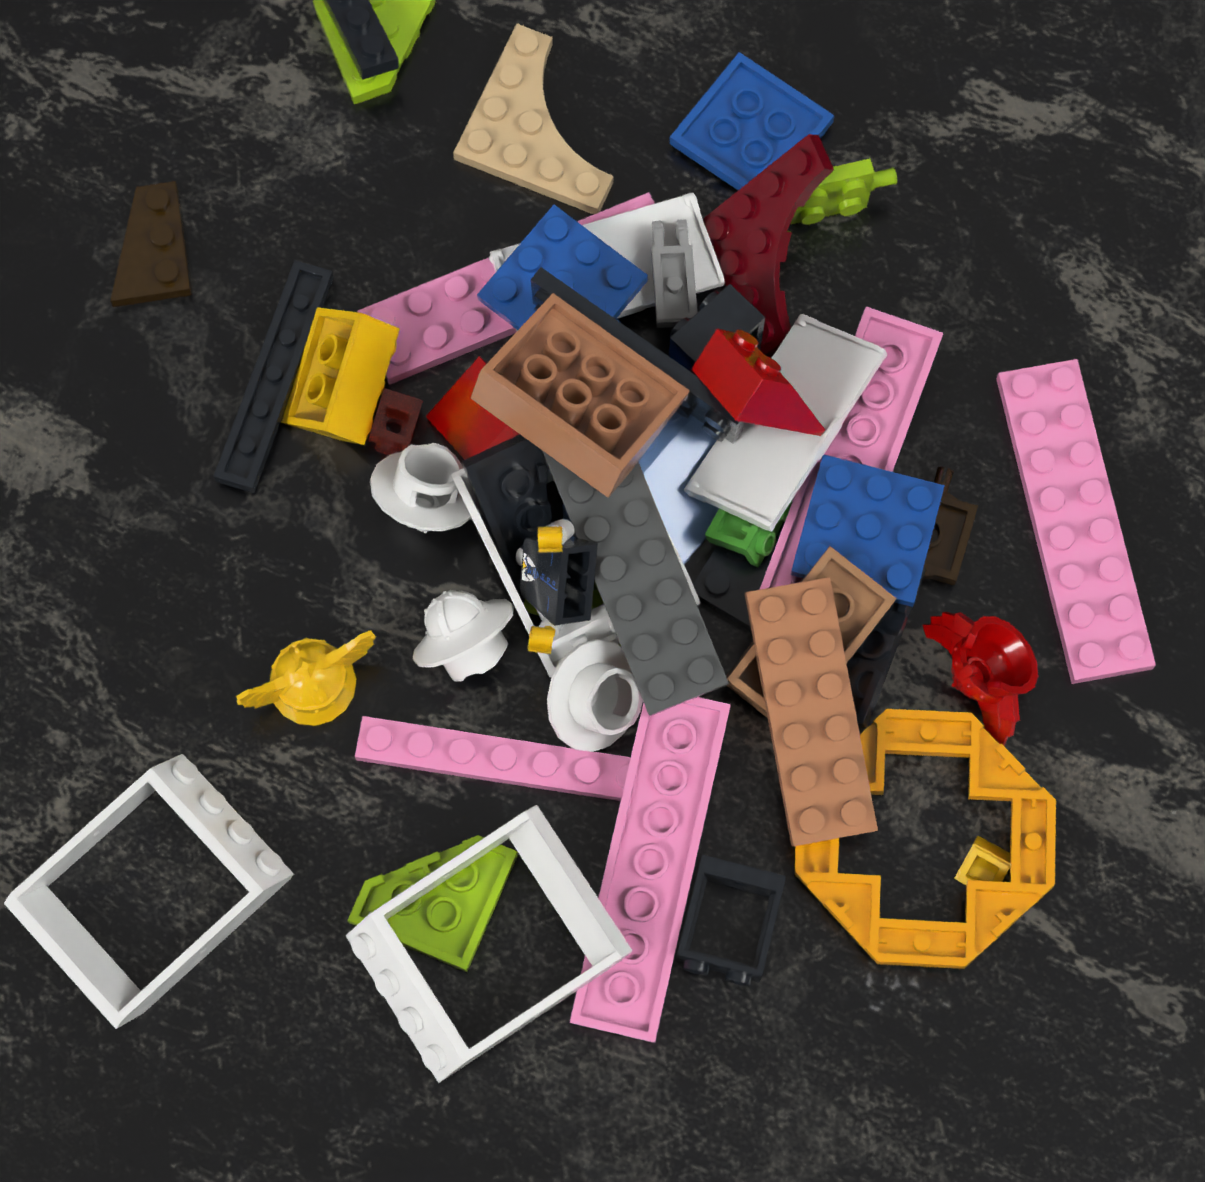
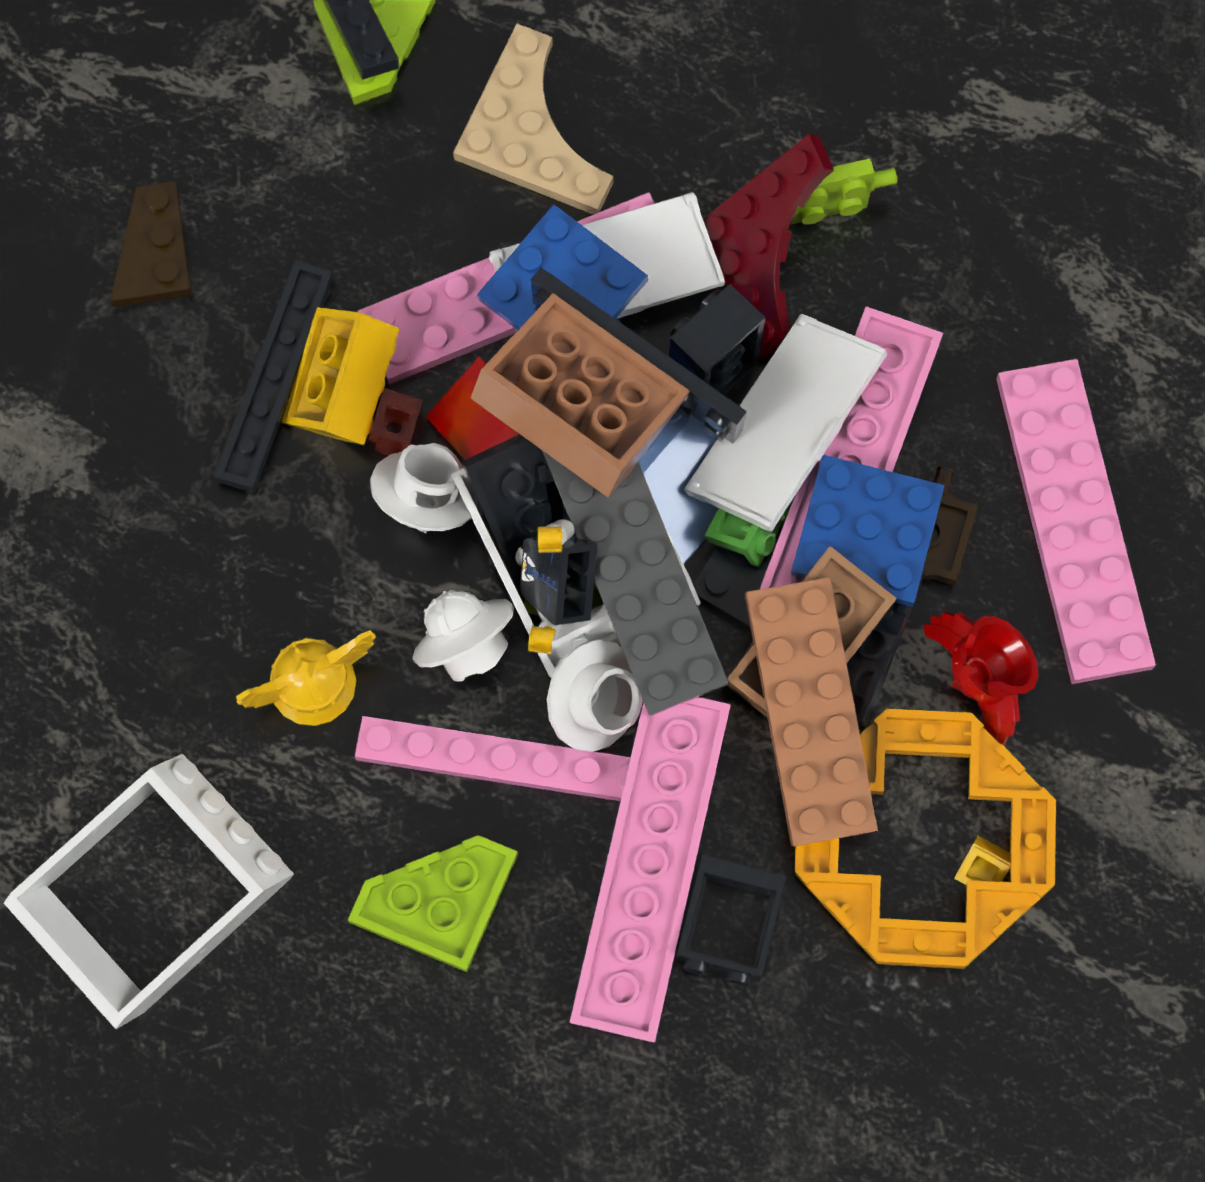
(407, 990): white window -> none
(673, 276): light grey hinge -> none
(747, 123): blue plate -> none
(752, 384): red slope -> none

